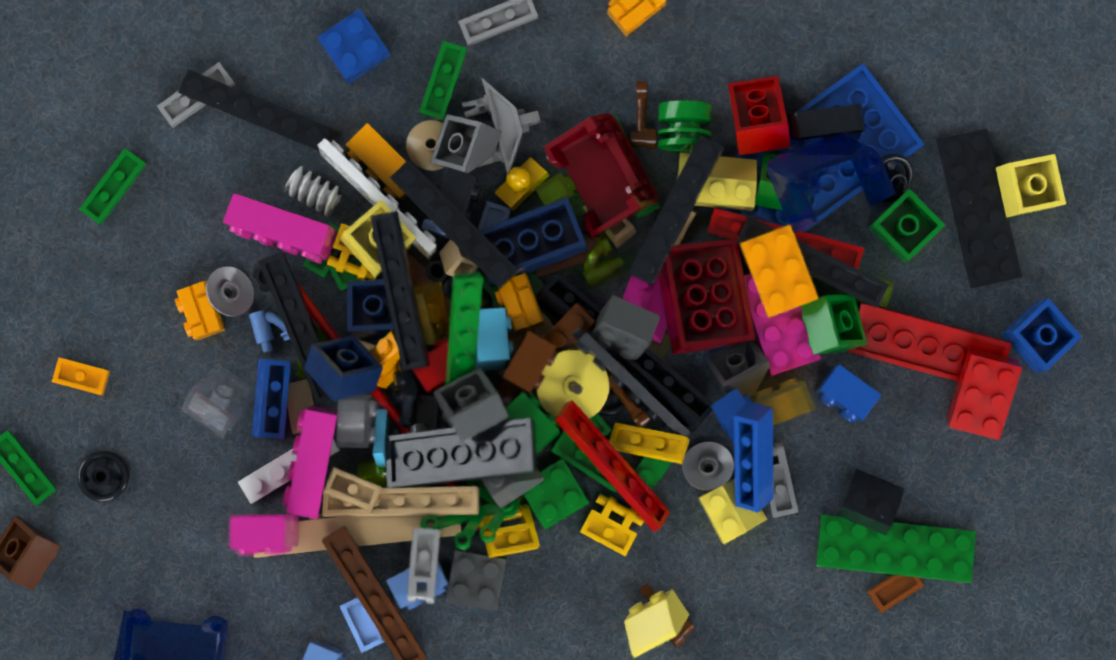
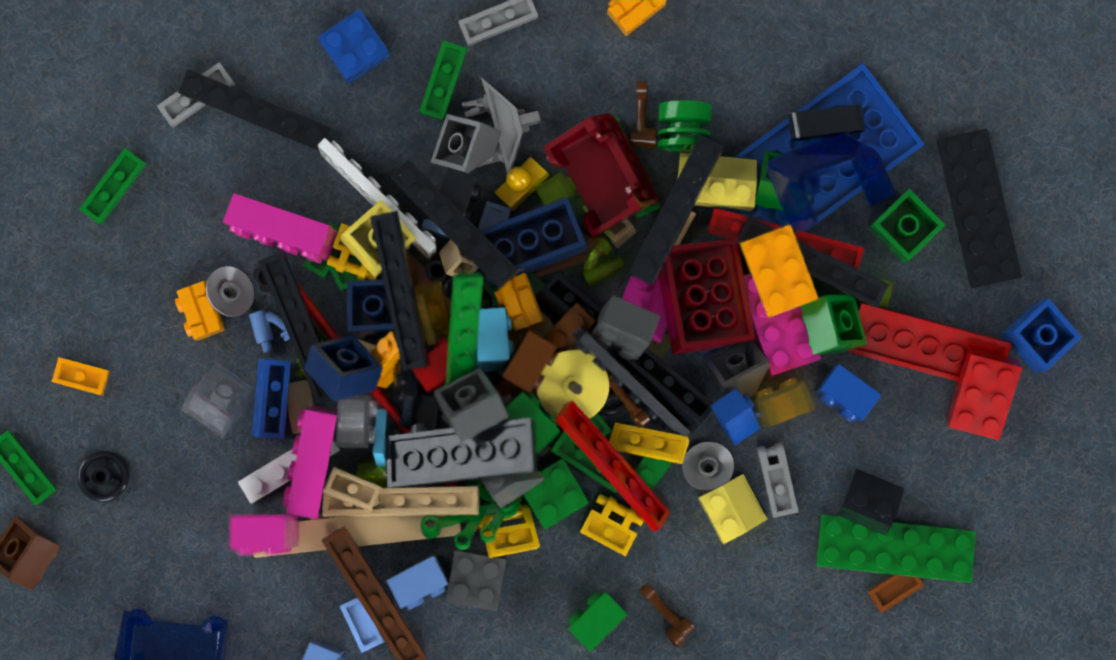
(313, 191): white piece -> none
(378, 157): light orange brick -> none
(417, 140): tan dish -> none
(423, 564): light grey plate -> none
(596, 619): none -> green brick
(654, 621): light yellow slope -> none
(753, 456): blue brick -> none
(759, 115): red slope -> none
(899, 181): black piece -> none
(1030, 185): light yellow brick -> none

